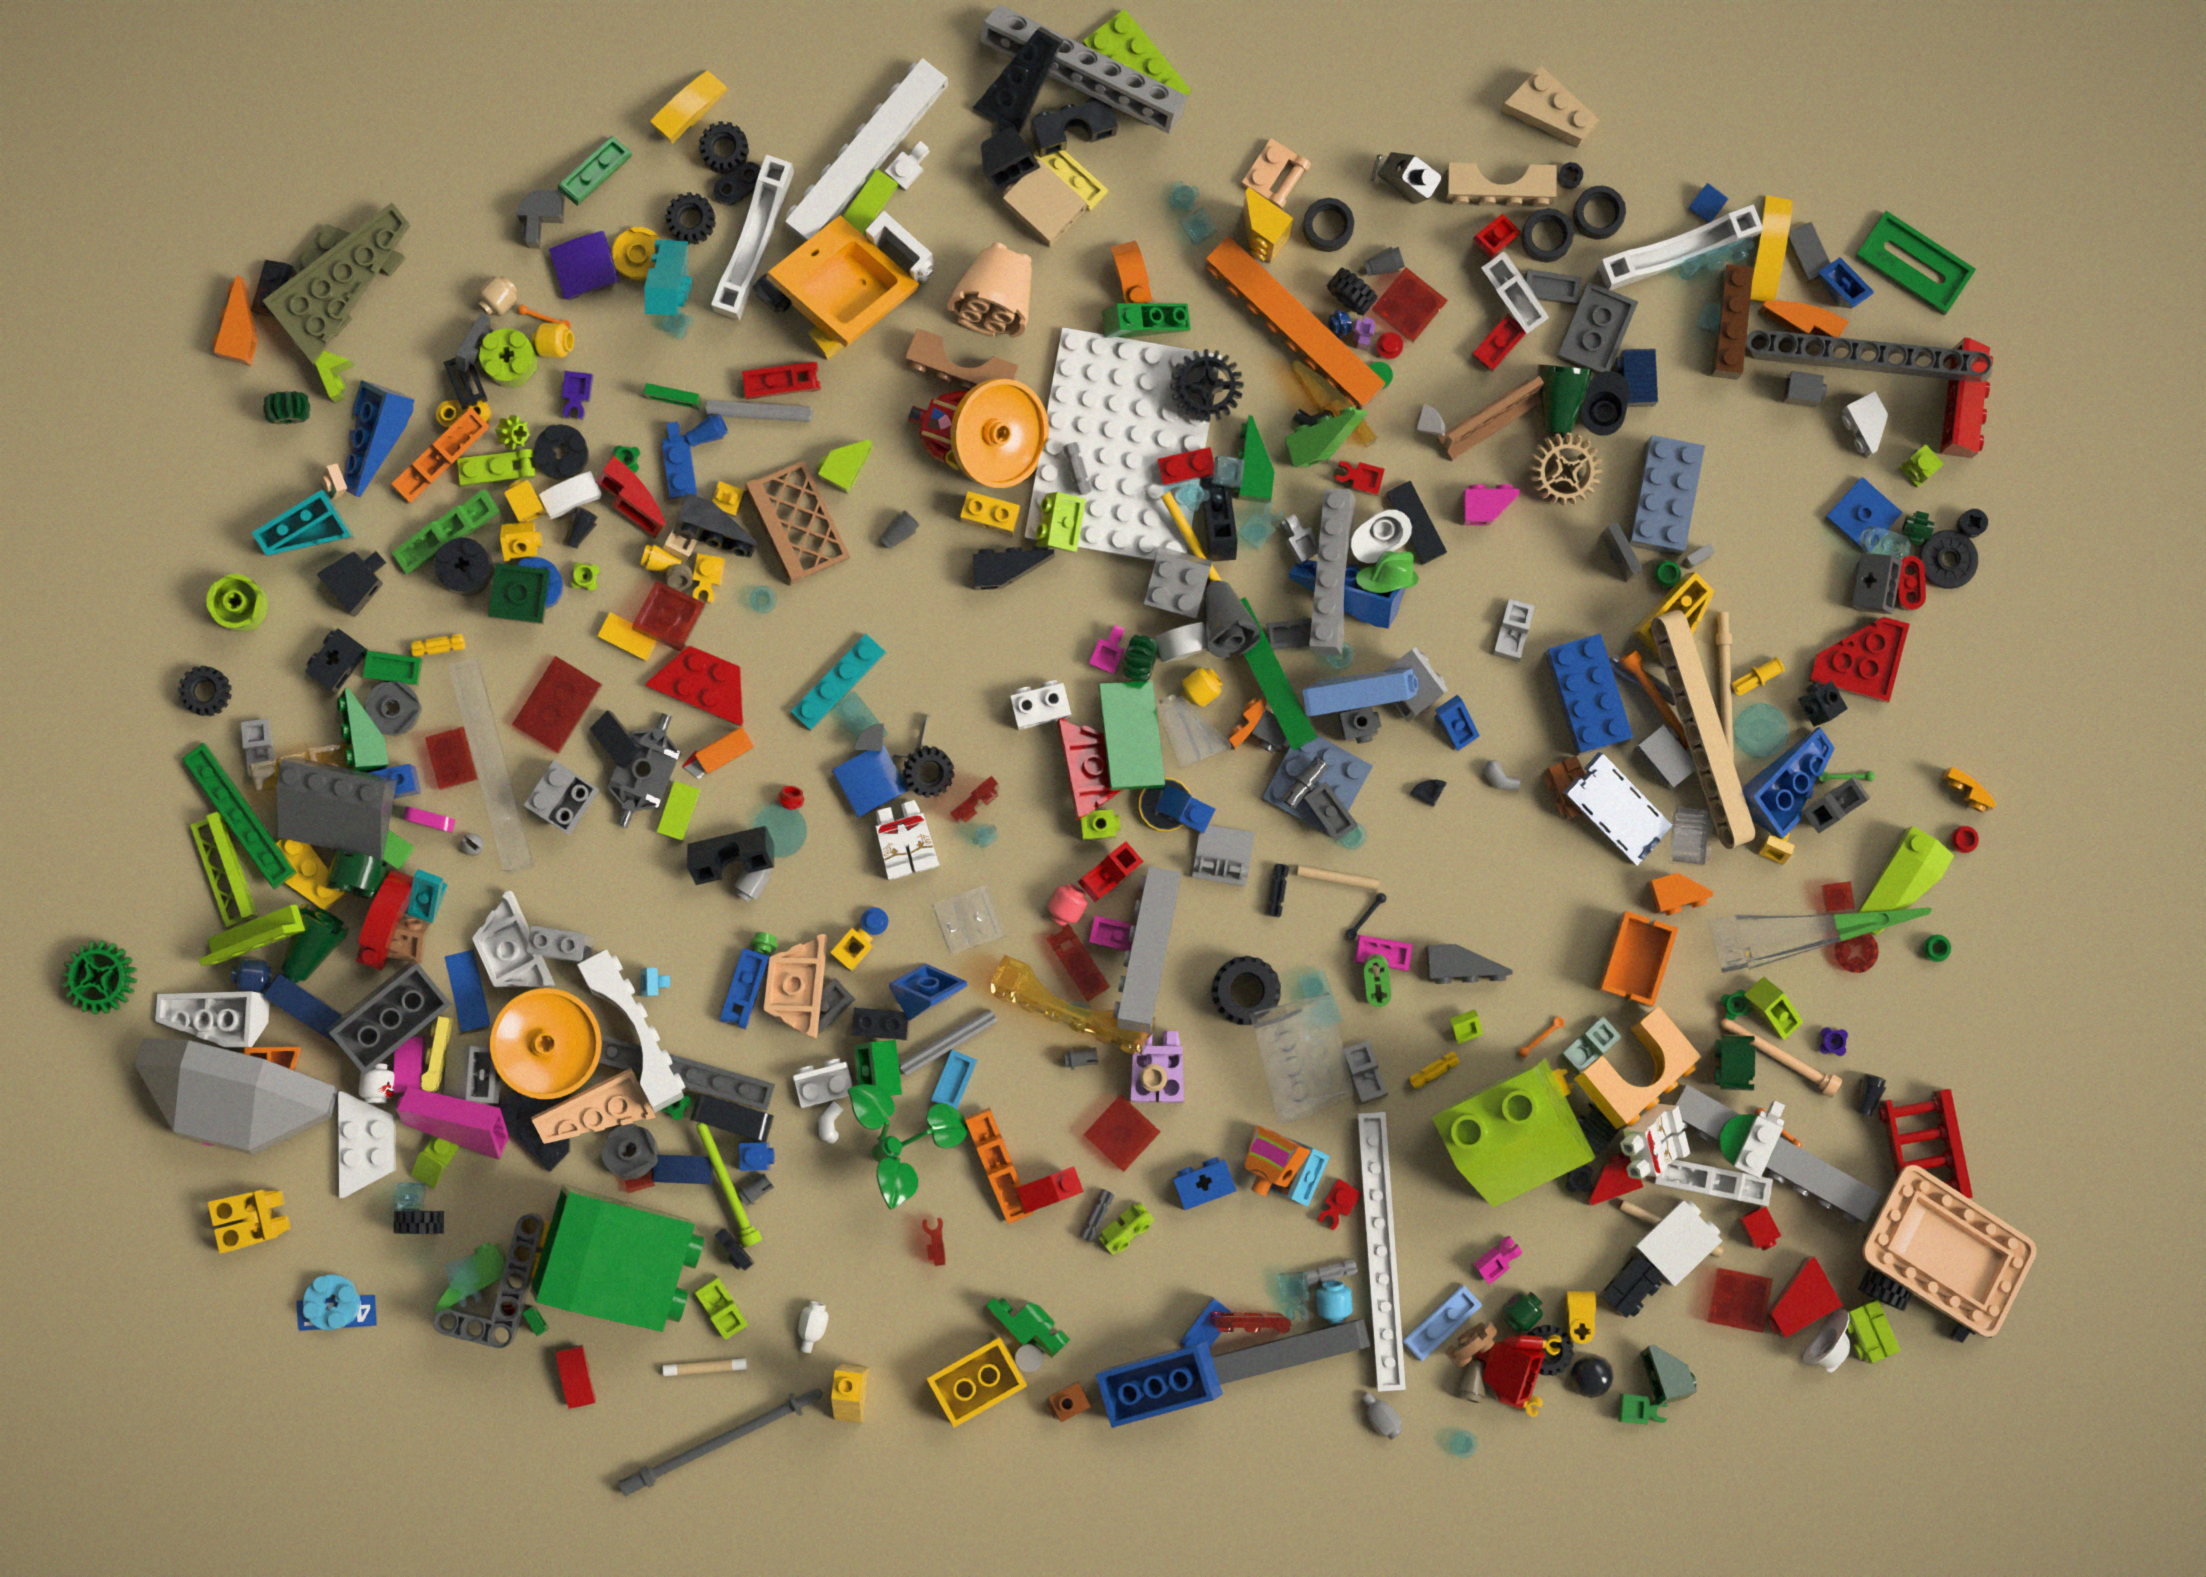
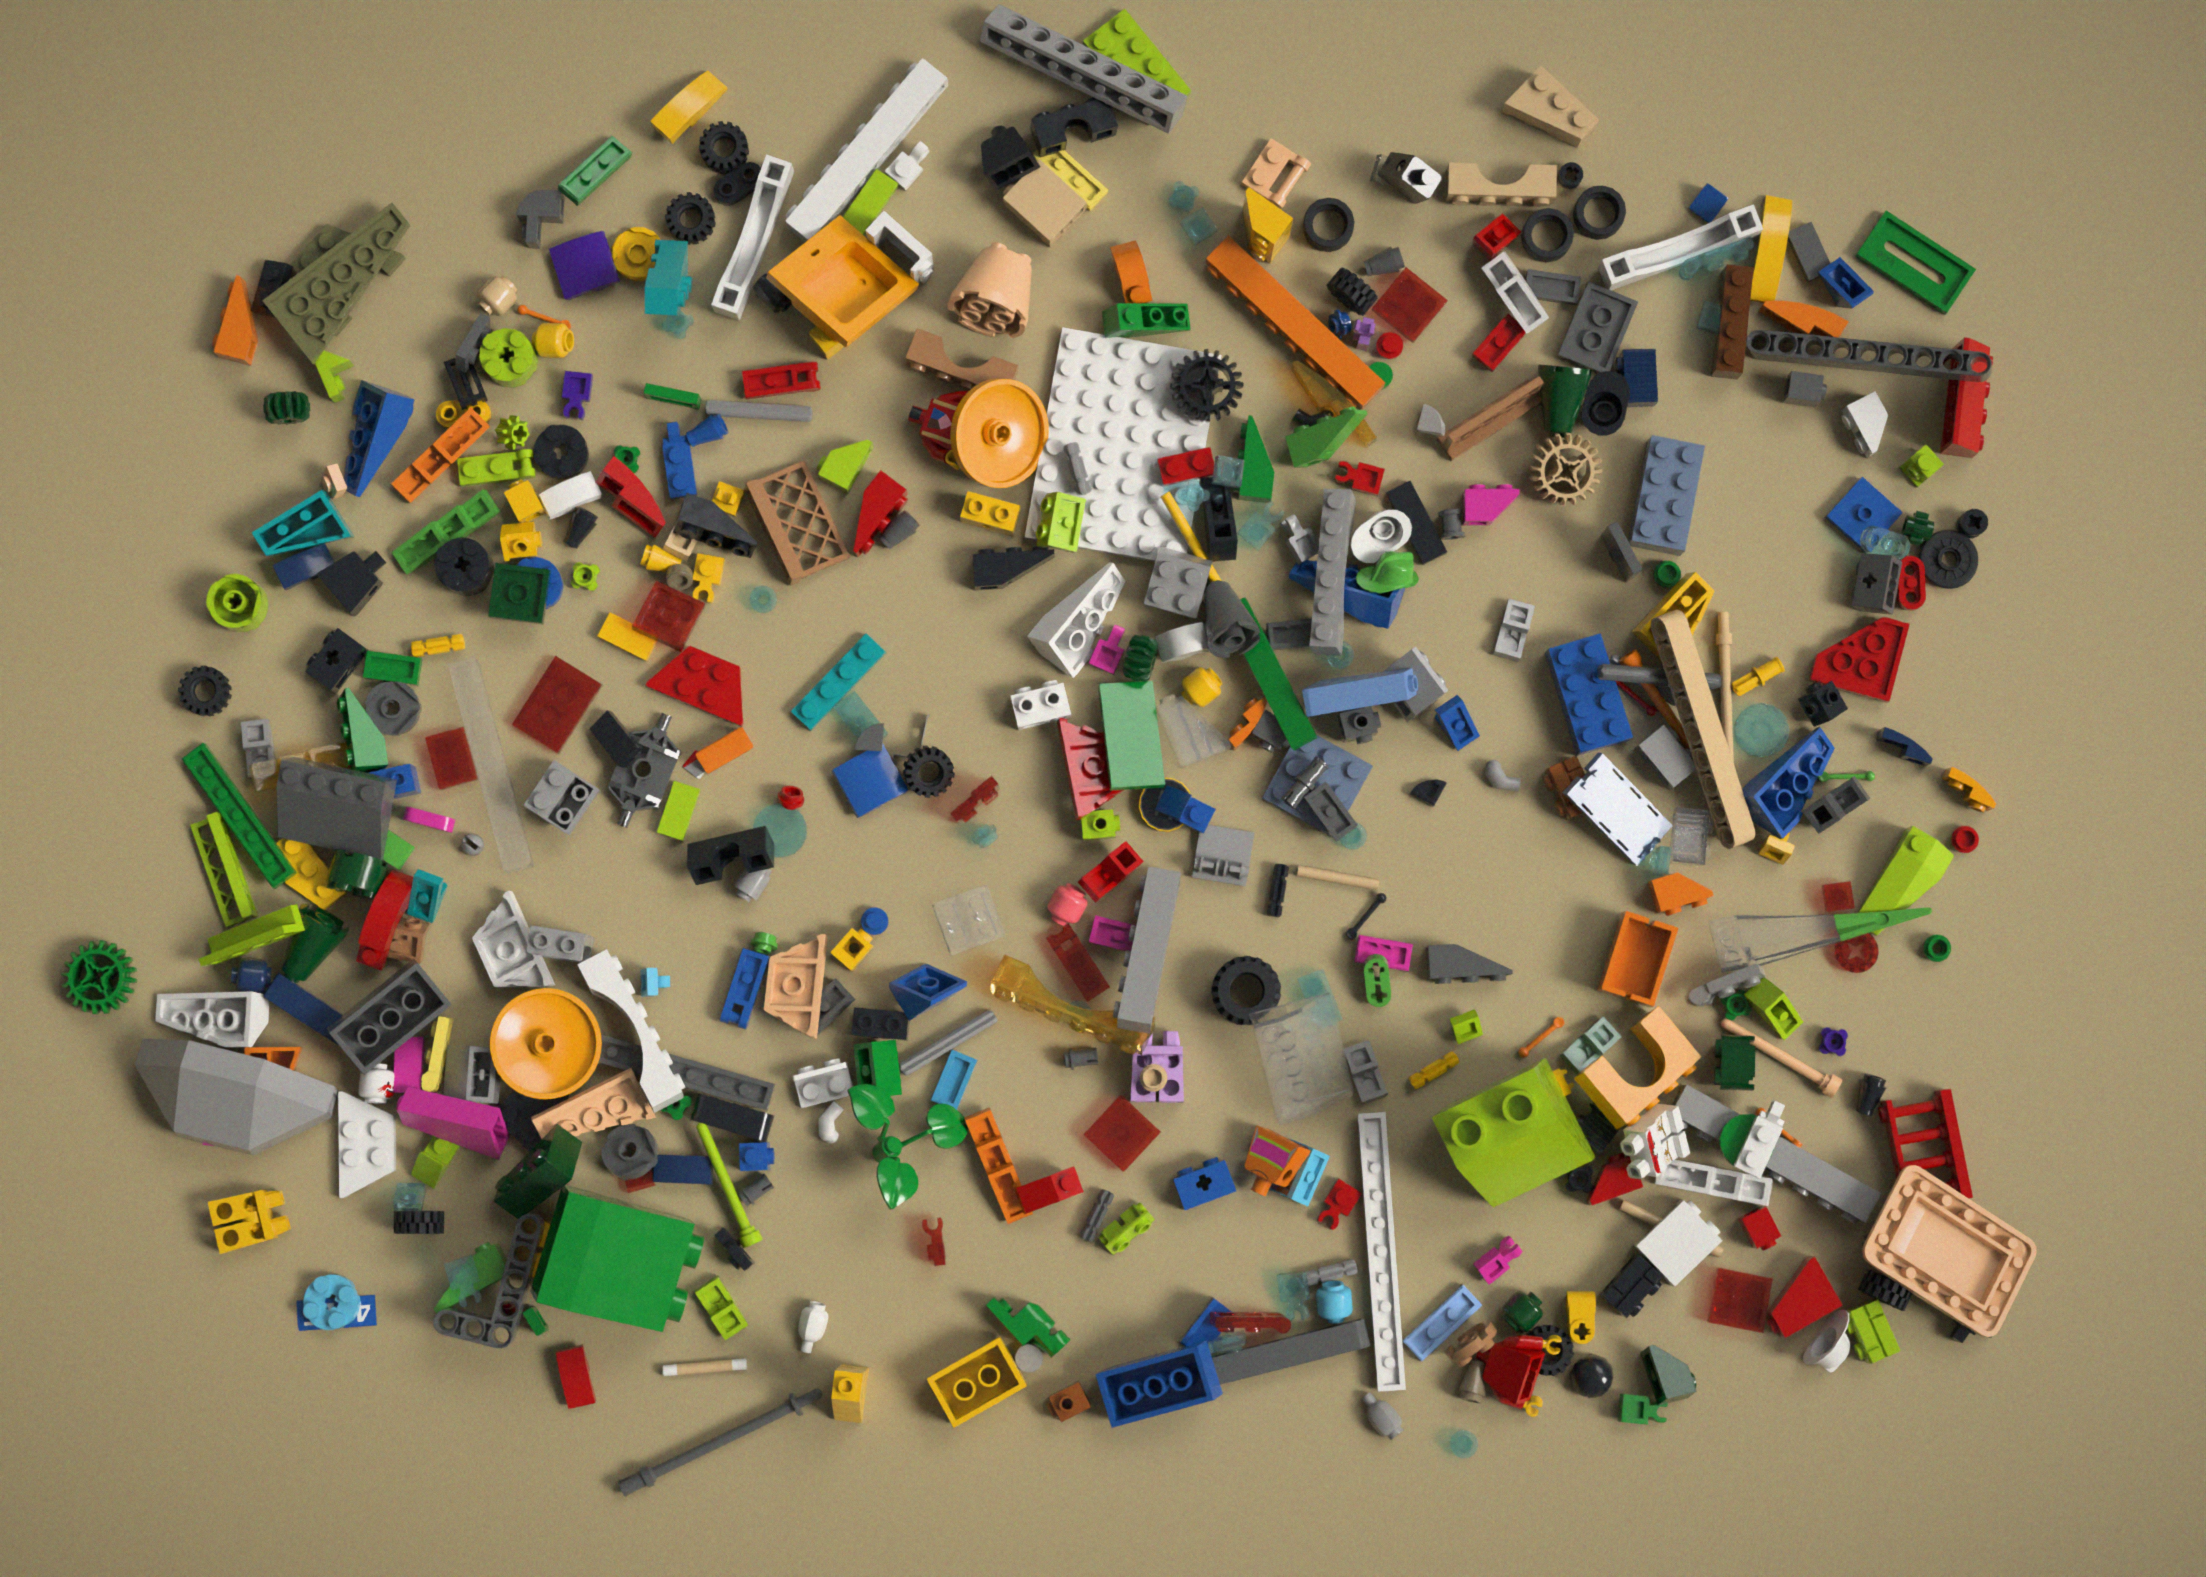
(303, 566): none -> dark blue slope
(467, 990): blue sticker -> none
(539, 1173): none -> dark green wedge
(878, 504): none -> red slope
(905, 833): white hips -> none
(1019, 84): black wing -> none
(1071, 626): none -> white wedge
(1230, 1343): none -> clear light blue plate
(1451, 524): none -> dark grey bush
(1645, 675): none -> dark grey axle
(1650, 710): none -> red hinge
(1660, 860): none -> clear light blue plate
(1698, 556): light grey tile -> none
(1725, 985): none -> light grey hinge
(1910, 749): none -> dark blue slope

